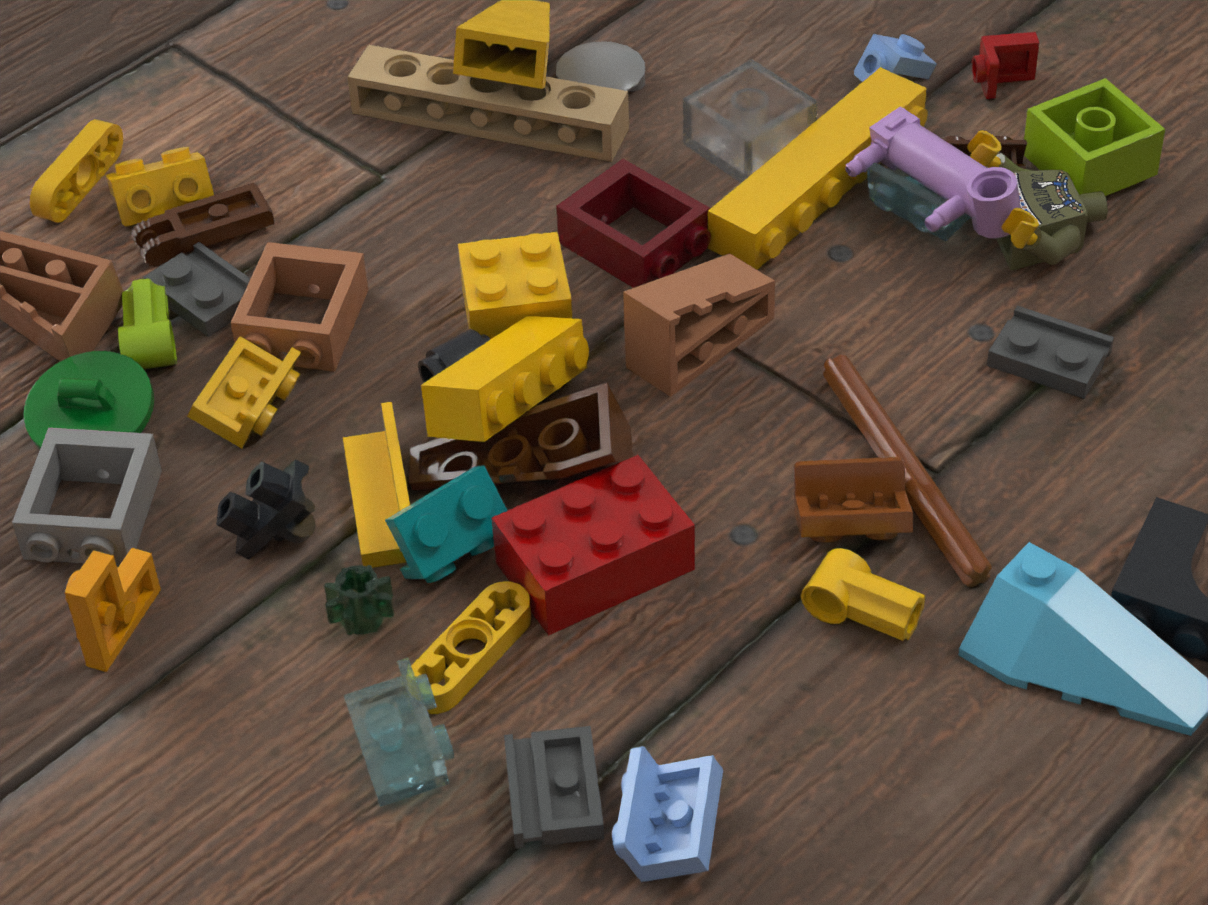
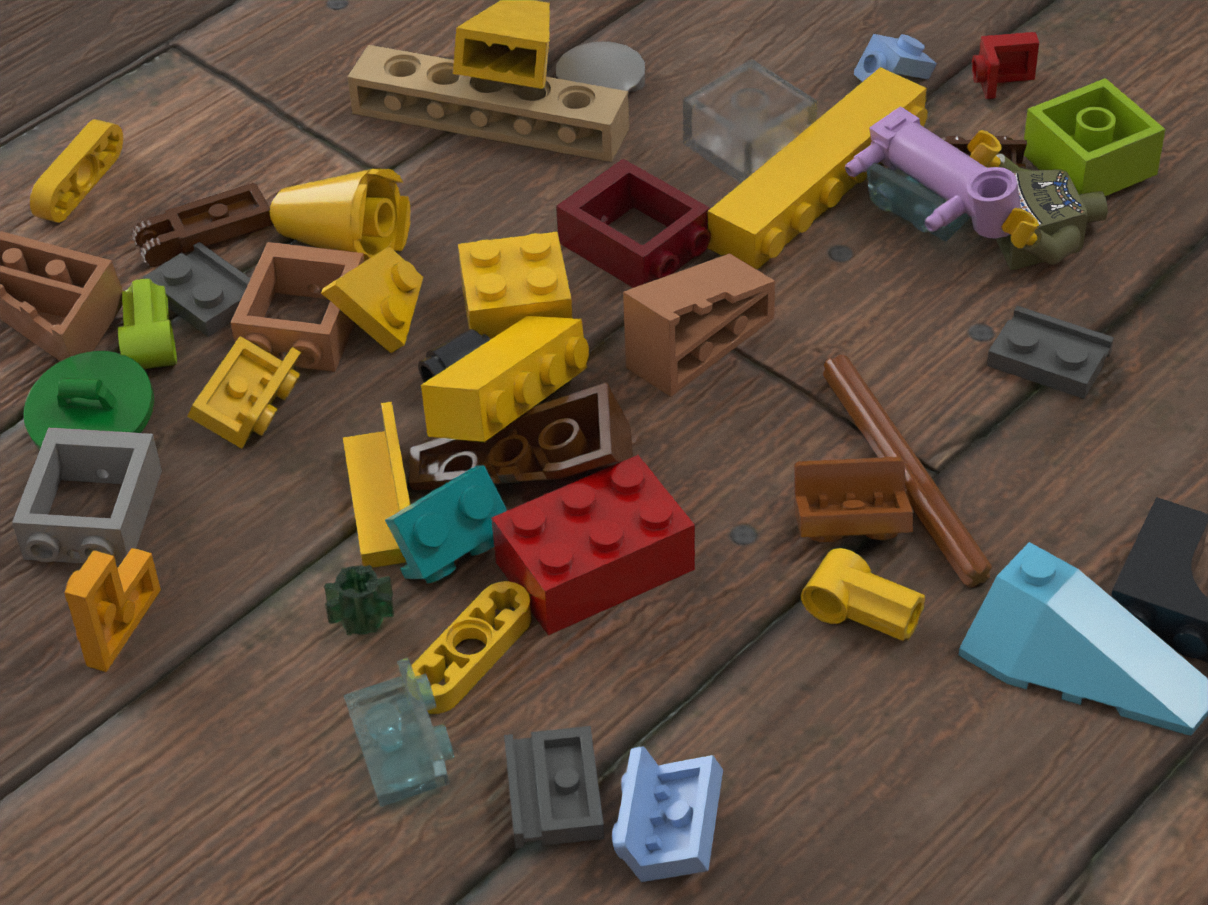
(152, 188): yellow bracket -> none
(276, 511): black hips -> none
(345, 212): none -> yellow cone
(379, 297): none -> yellow wing

